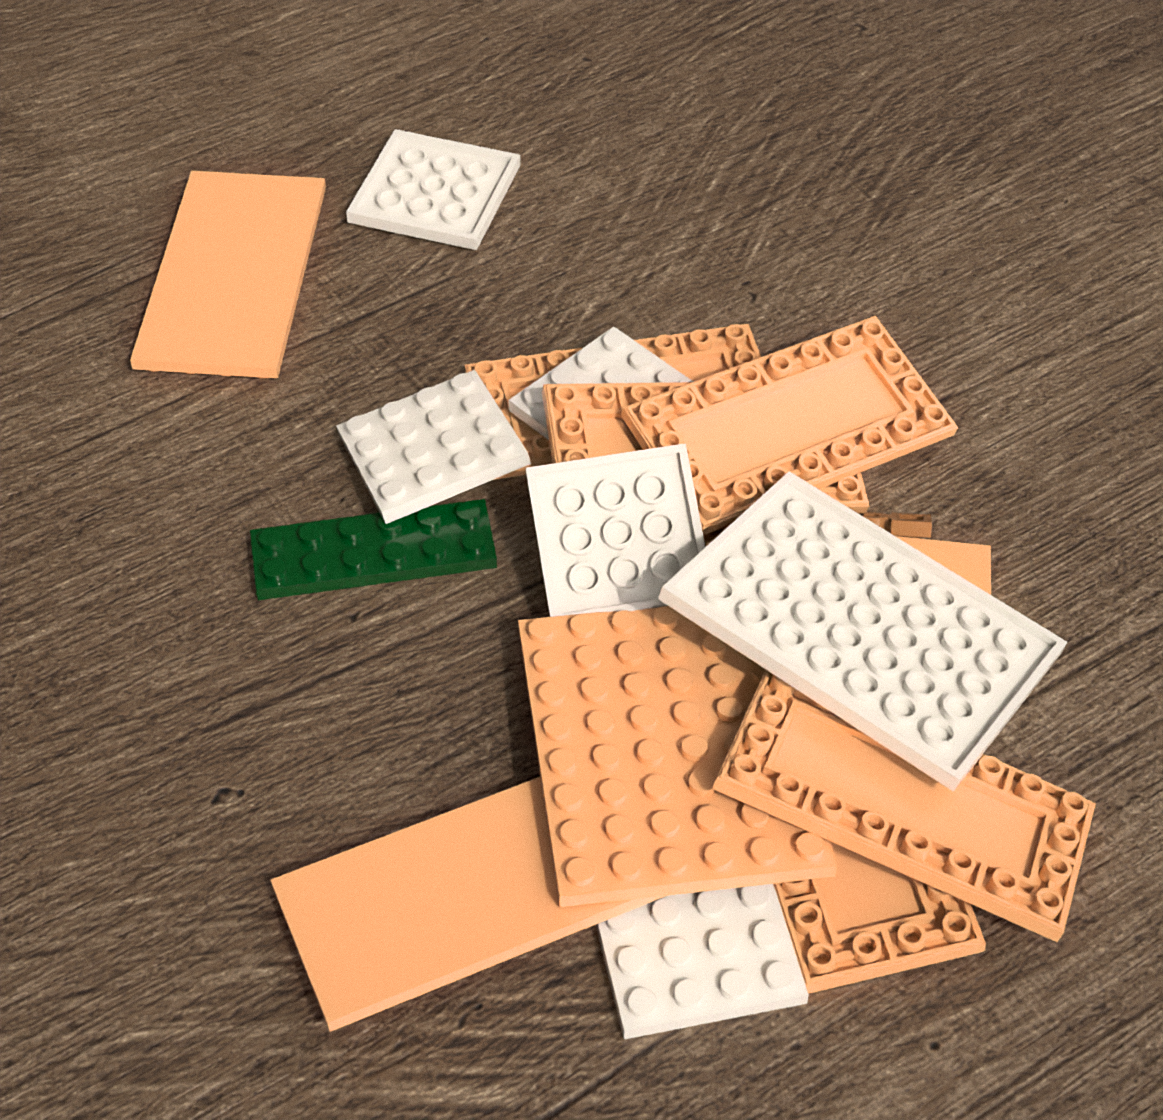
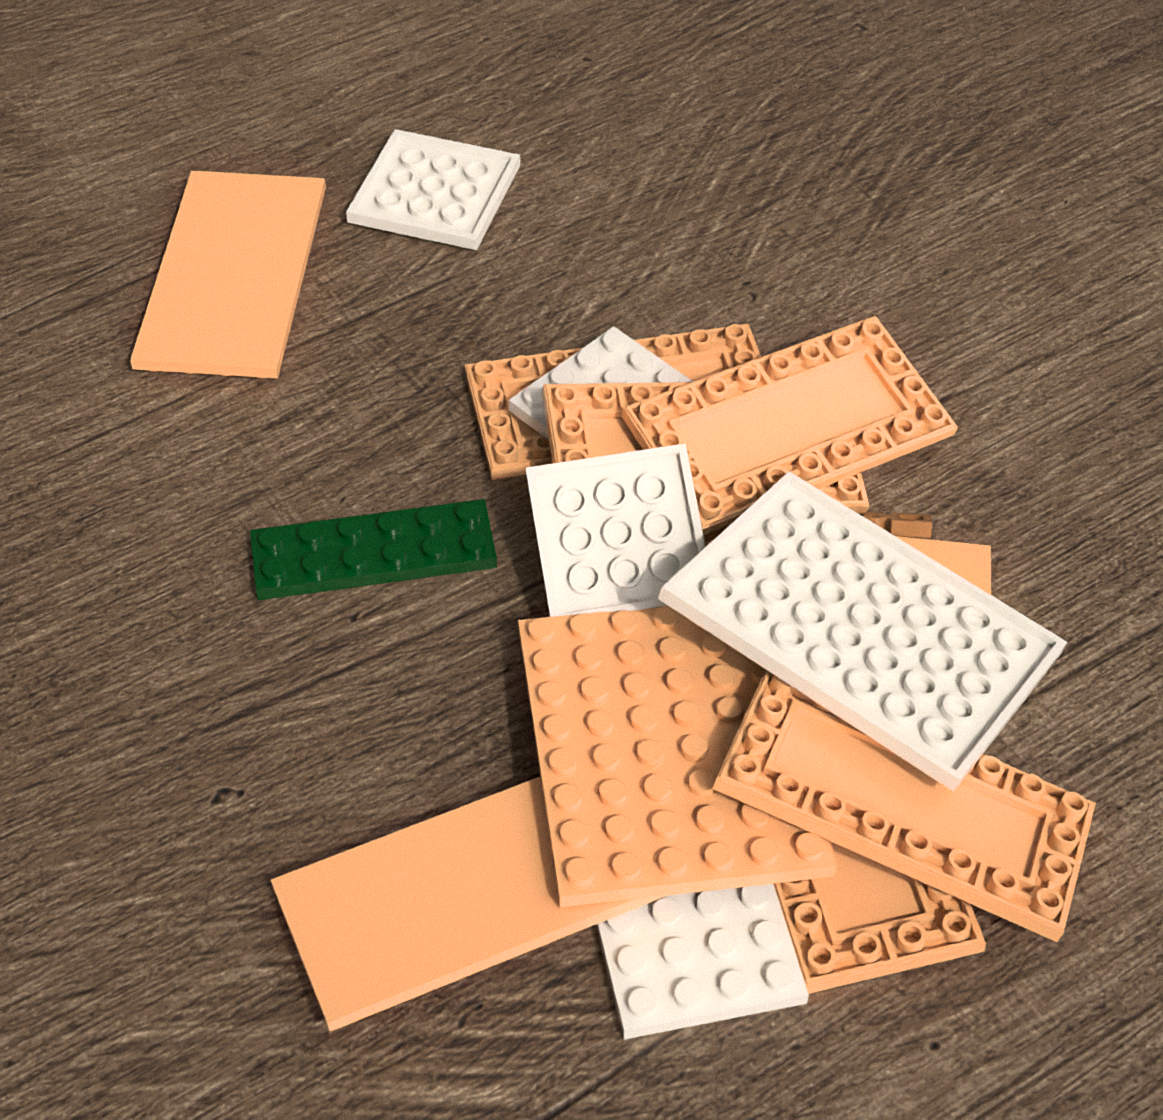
(432, 445): white plate -> none

